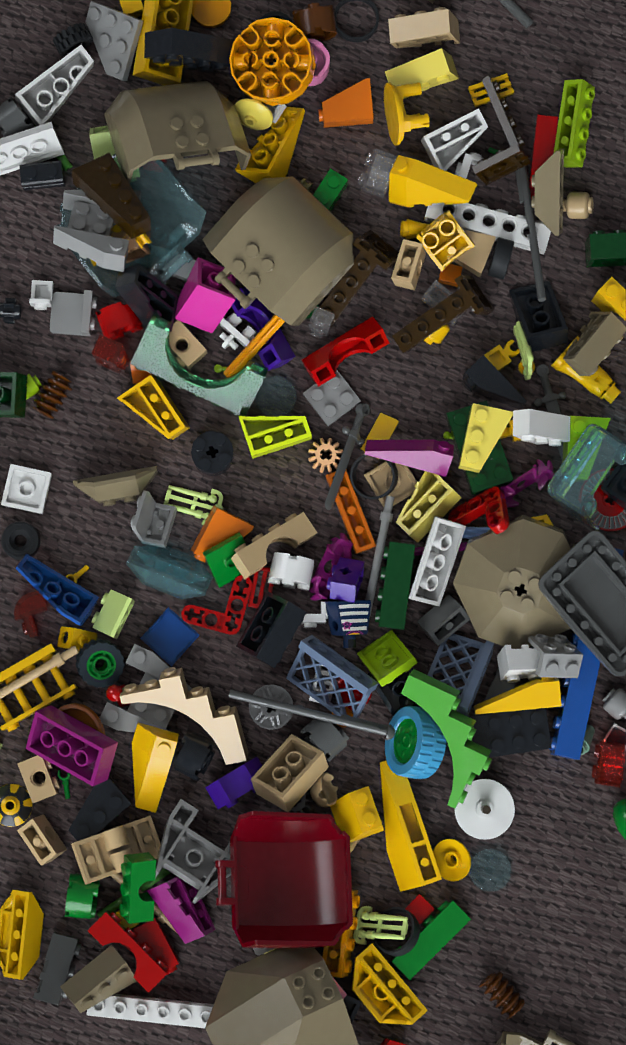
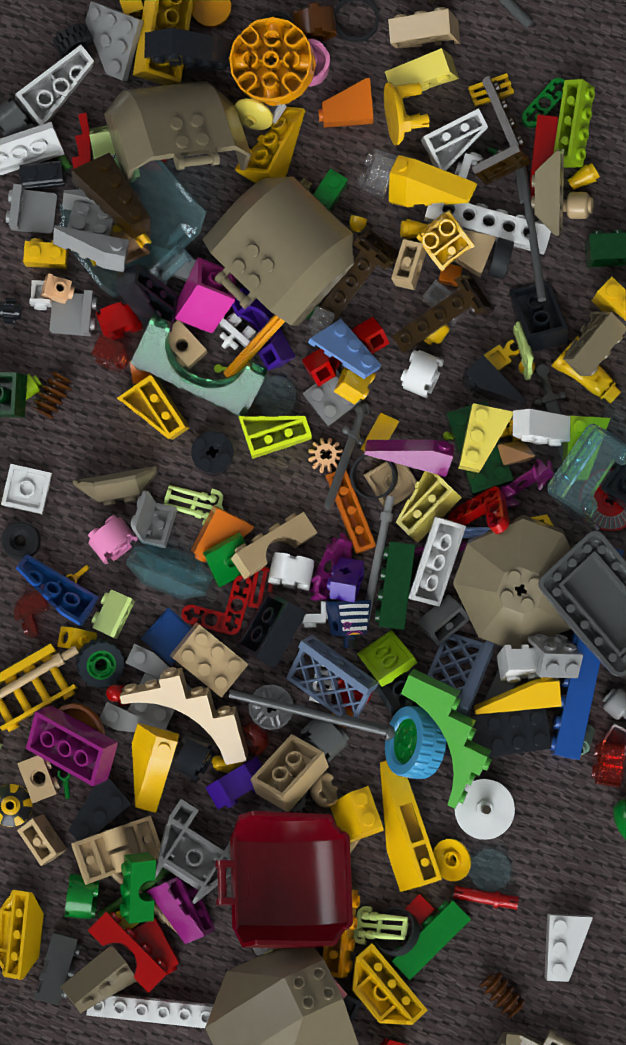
(31, 210): none -> light grey bracket
(44, 255): none -> yellow brick
(50, 292): none -> light nougat brick
(83, 143): none -> red slope
(112, 539): none -> bright pink brick
(209, 659): none -> tan brick
(219, 765): none -> yellow arm
(256, 738): none -> clear red hair
(345, 346): none -> medium blue wing
(353, 386): none -> yellow brick
(357, 223): none -> yellow hinge
(422, 373): none -> white brick
(485, 897): none -> red pin
(515, 452): none -> medium nougat slope
(529, 110): none -> green beam
(563, 944): none -> white wedge
(584, 176): none -> yellow cone

